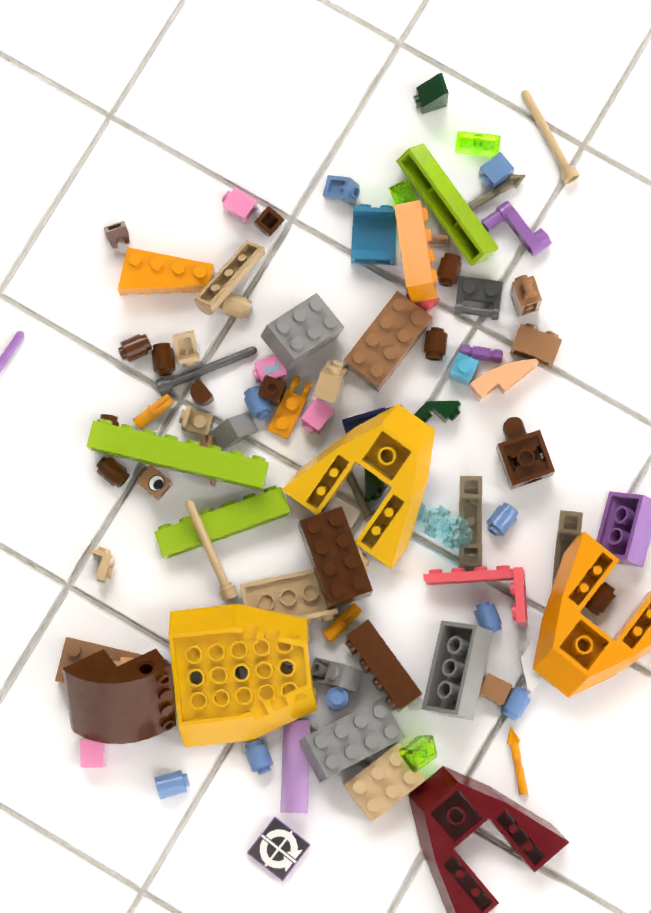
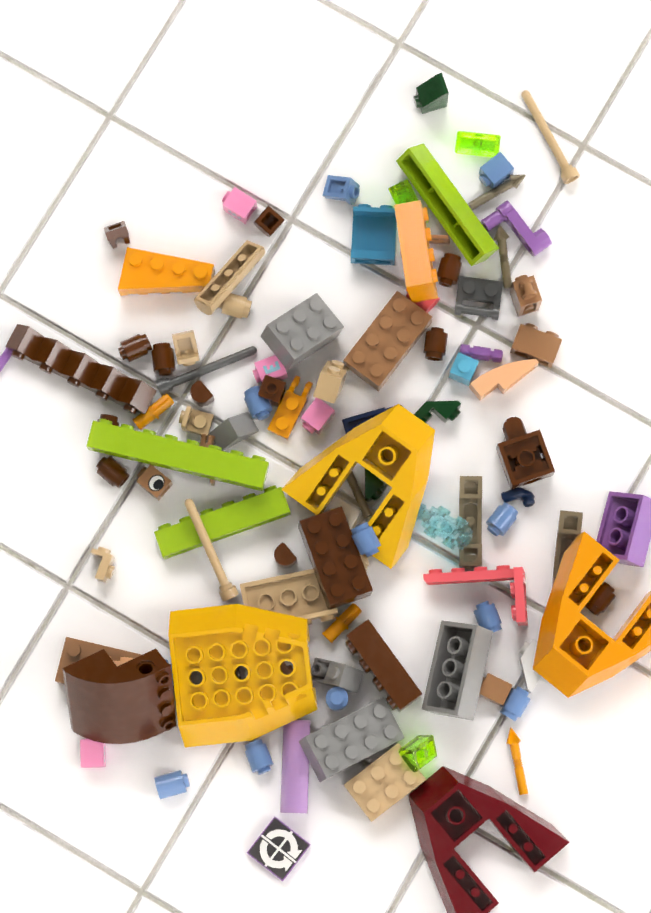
(80, 369): none -> reddish brown brick
(284, 556): none -> reddish brown brick
(365, 539): none -> medium blue brick
(501, 236): none -> dark tan piece
(520, 494): none -> dark blue arm

